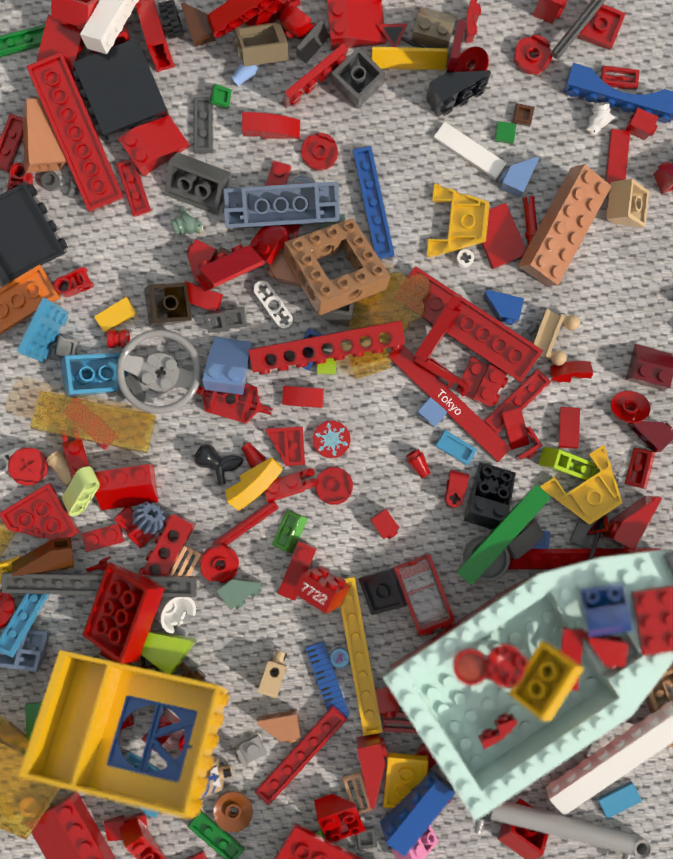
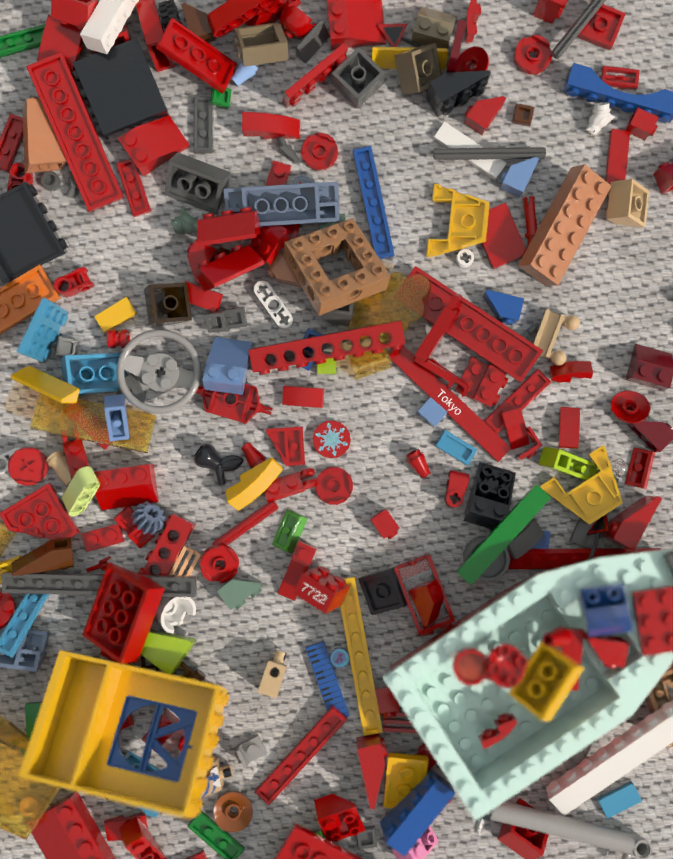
(46, 384): none -> yellow slope
(116, 417): none -> medium blue slope
(196, 55): none -> red tile
(228, 226): none -> red slope
(282, 725): nougat slope -> none
(287, 150): none -> dark grey bar
(352, 777): light nougat tile -> none
(417, 68): none -> dark tan slope
(427, 600): none -> red slope
(483, 113): none -> red slope
(488, 153): none -> dark grey axle
(505, 132): green tile -> none
(558, 637): none -> red cone

